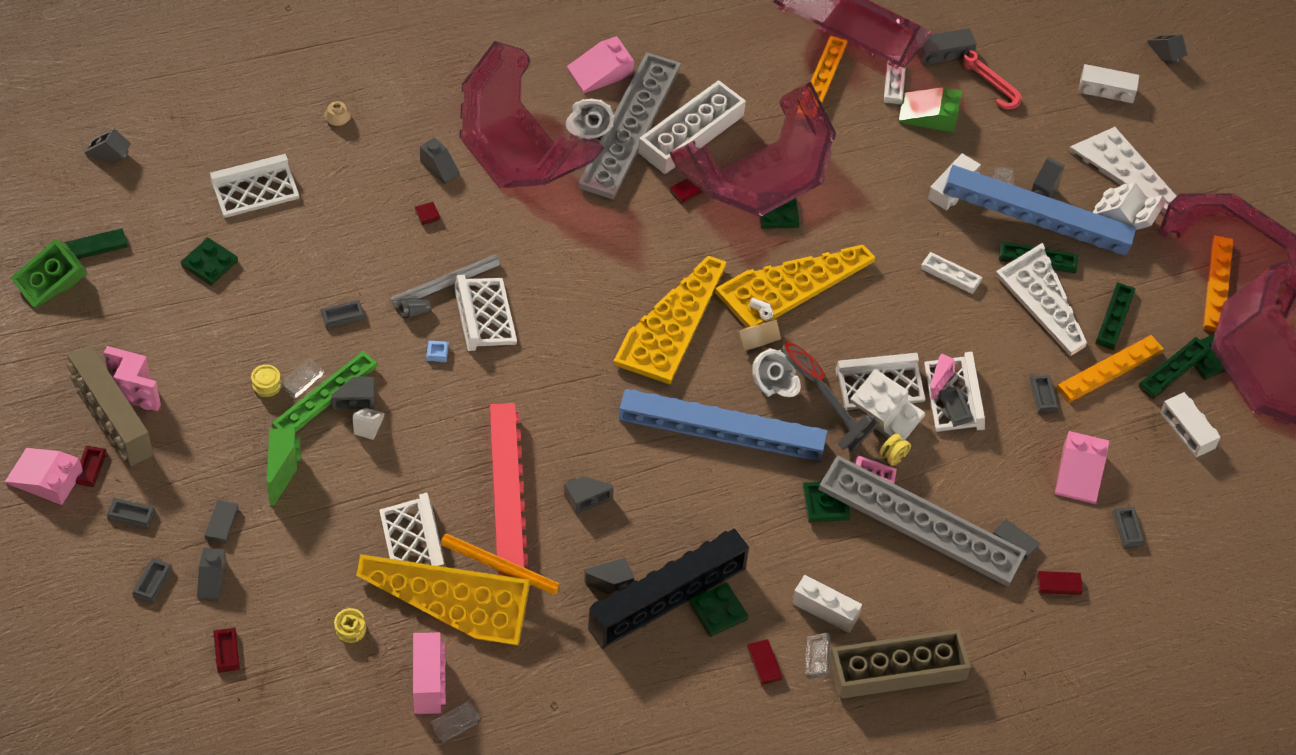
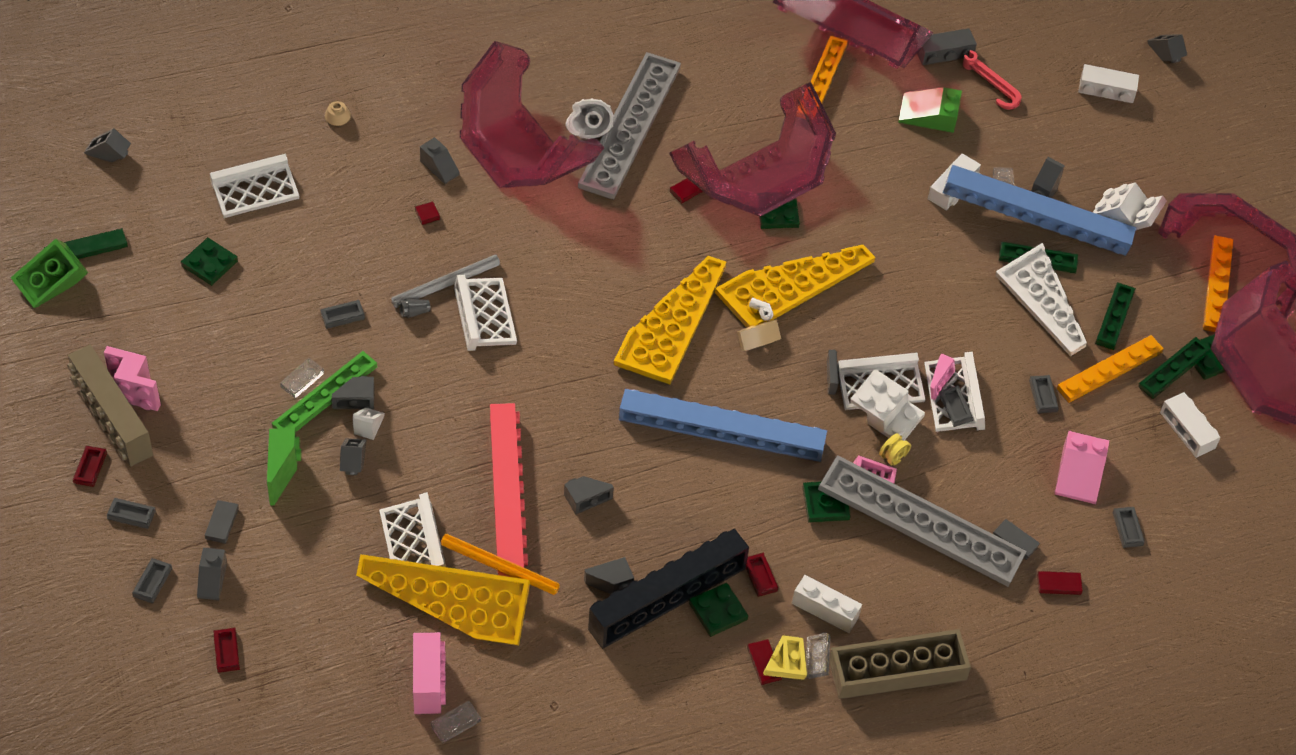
(45, 474): bright pink slope -> none
(266, 380): light yellow wheel -> none
(350, 625): light yellow wheel -> none
(352, 455): none -> dark grey slope
(437, 351): light blue tile -> none
(602, 65): bright pink slope -> none
(696, 121): white brick -> none
(761, 575): none -> dark red tile
(775, 374): white head -> none
(788, 659): none -> light yellow wing
(811, 369): dark grey piece -> none
(832, 372): none -> dark grey tile
(894, 85): white tile -> none
(951, 273): white tile -> none
(1122, 163): white wing -> none

